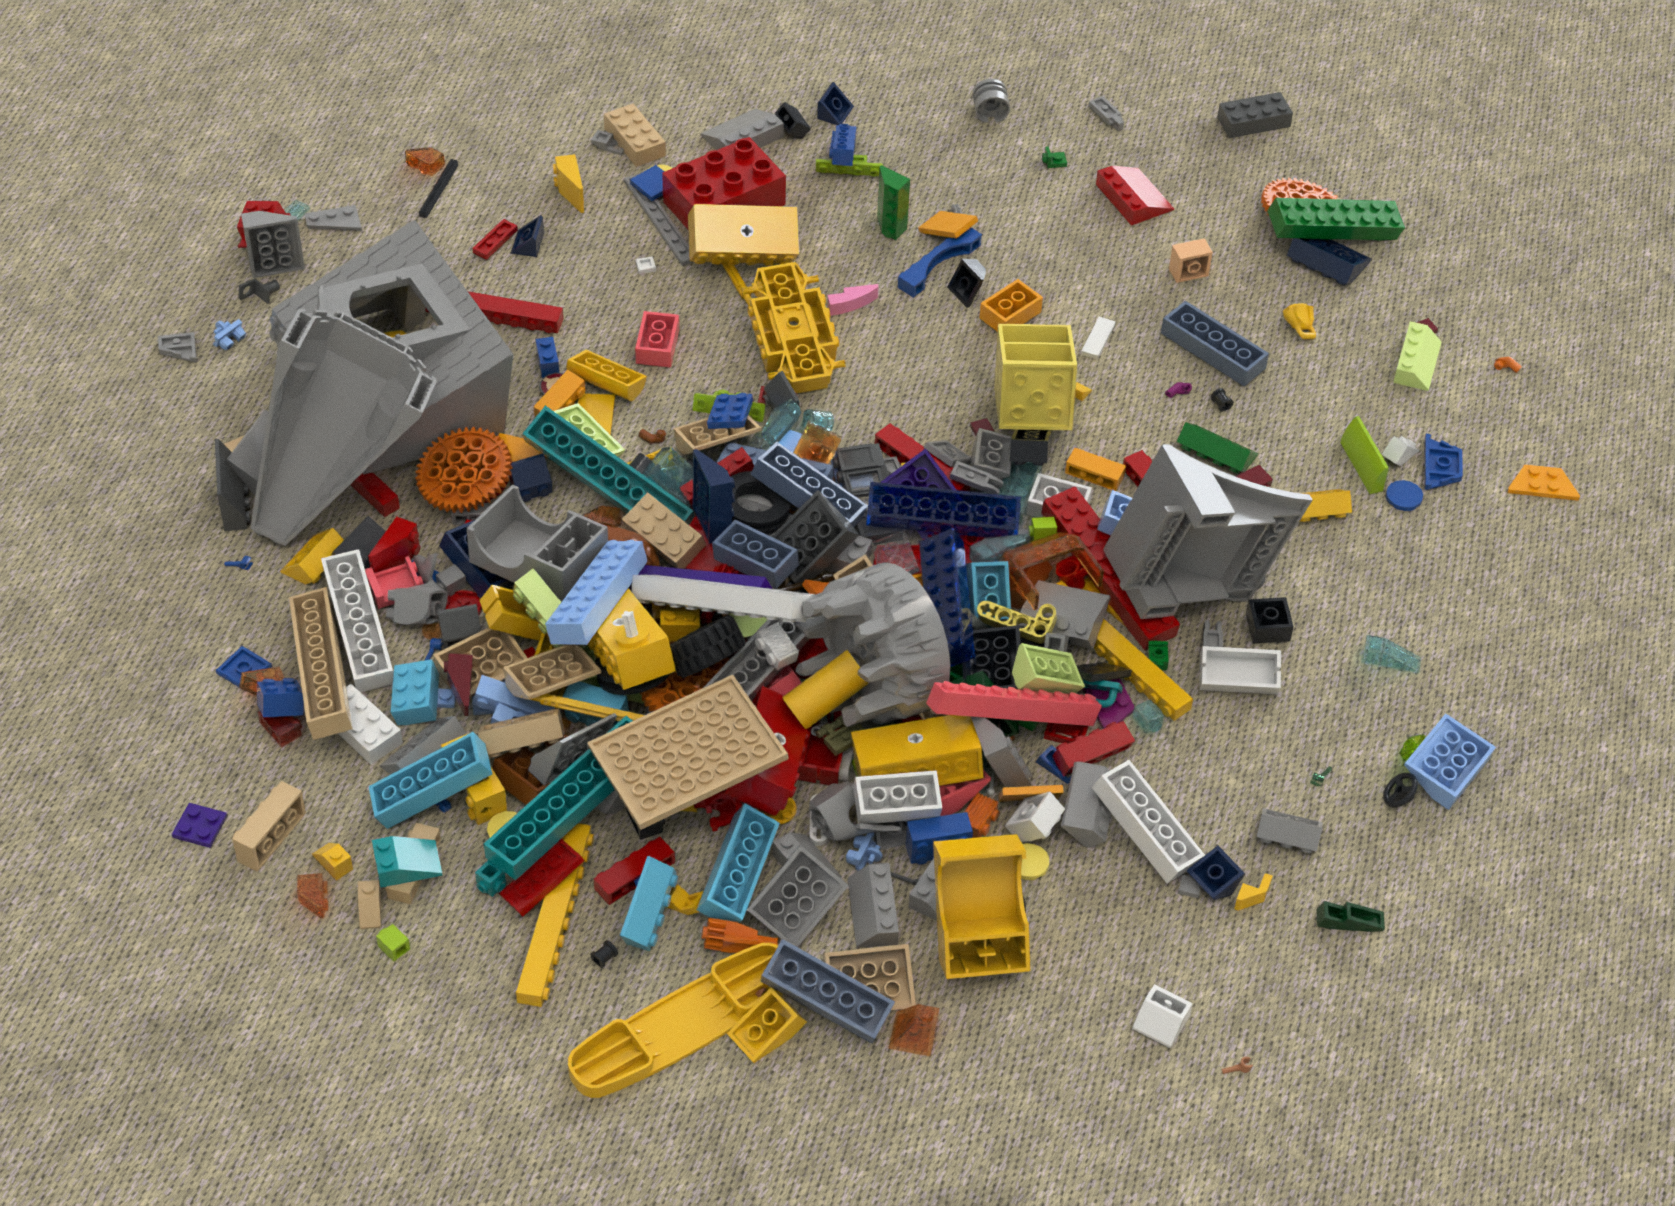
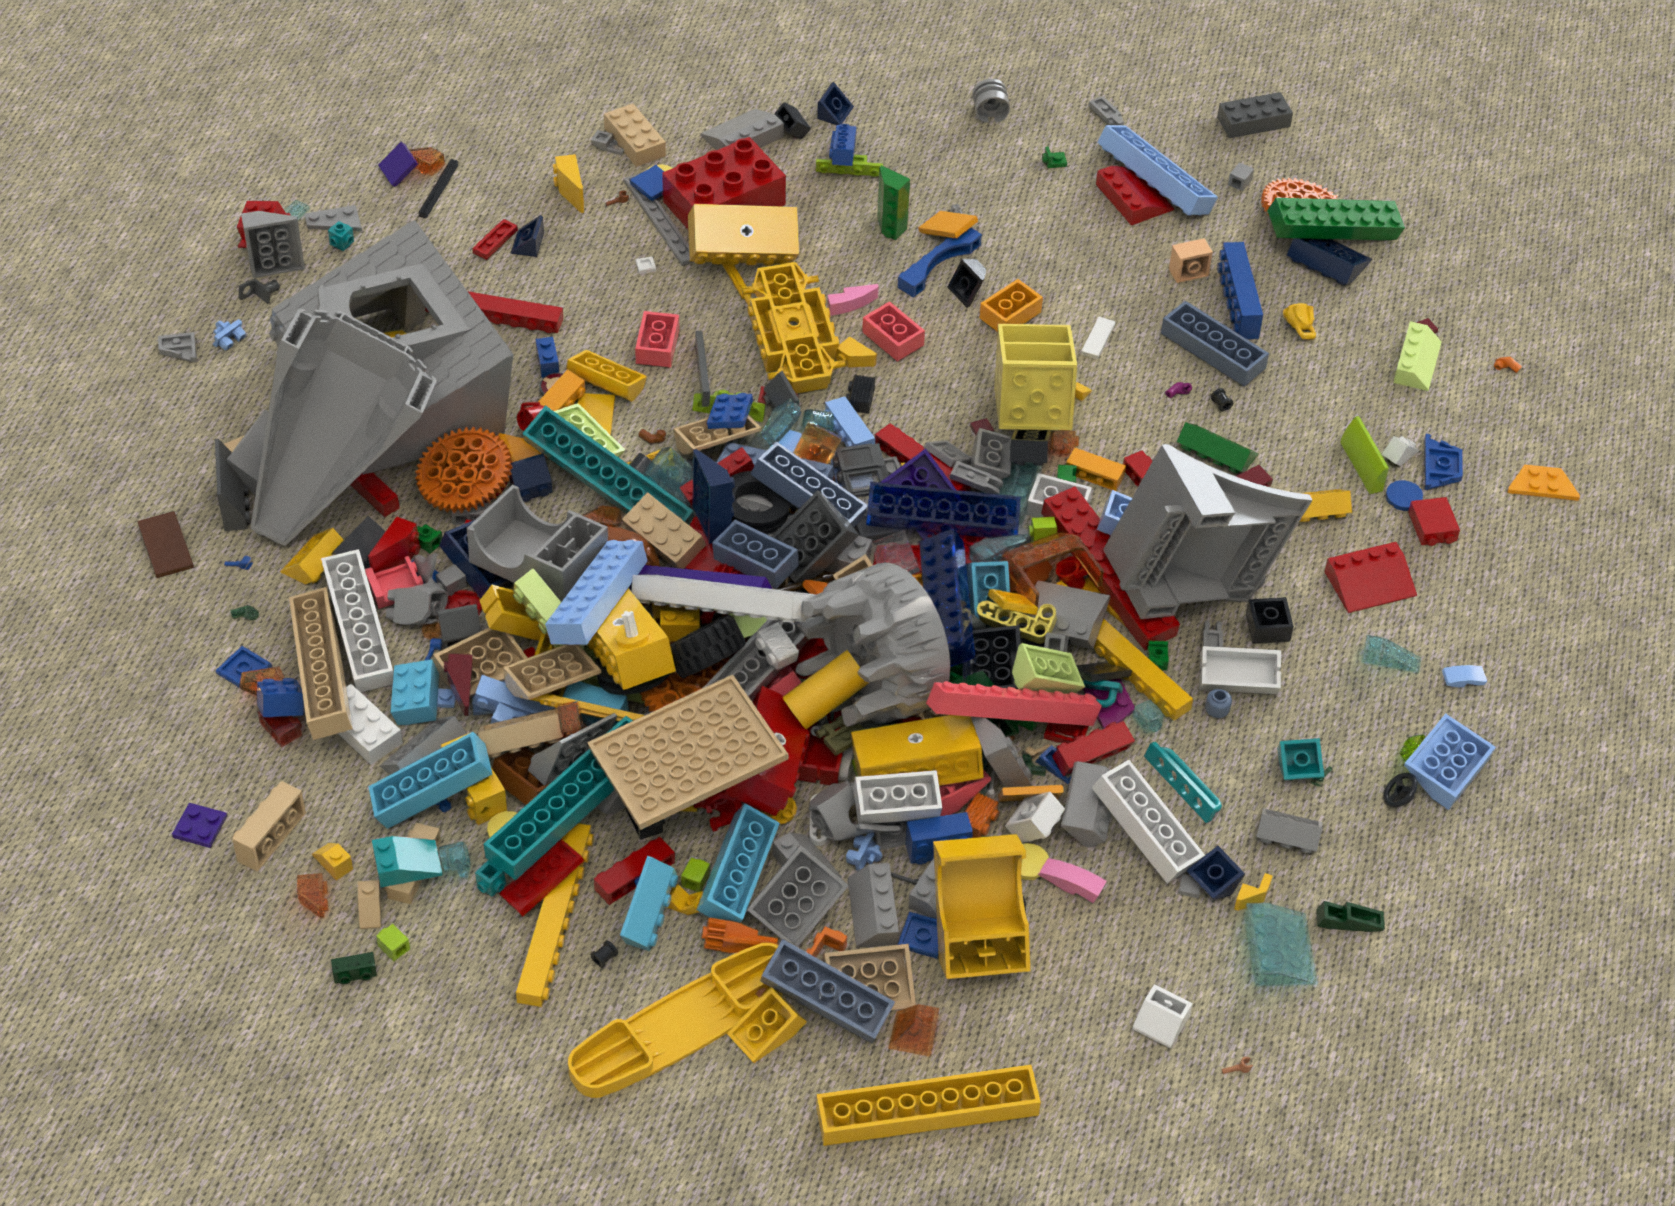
(165, 544): none -> reddish brown tile
(245, 611): none -> clear green arm
(341, 235): none -> teal brick
(353, 968): none -> dark green bracket
(398, 164): none -> dark purple tile
(429, 538): none -> green brick
(456, 857): none -> clear light blue piece
(528, 414): none -> red piece
(570, 717): none -> clear orange slope
(623, 198): none -> dark orange hand
(695, 874): none -> lime brick
(702, 369): none -> dark grey tile
(828, 937): none -> orange bracket
(848, 423): none -> light blue brick
(855, 354): none -> yellow slope
(861, 393): none -> black brick
(893, 331): none -> coral brick
(920, 934): none -> blue tile
(927, 1105): none -> yellow brick
(1013, 601): none -> yellow tile
(1034, 753): none -> tan hand
(1035, 770): none -> clear green arm
(1058, 443): none -> clear orange brick
(1067, 472): none -> green brick
(1072, 879): none -> bright pink slope
(1157, 170): none -> light blue brick
(1197, 788): none -> teal piece
(1218, 703): none -> sand blue head
(1240, 290): none -> blue brick
(1241, 176): none -> light grey brick
(1279, 946): none -> clear light blue slope
(1300, 759): none -> teal slope
(1370, 577): none -> red slope
(1434, 521): none -> red brick
(1465, 674): none -> light blue slope

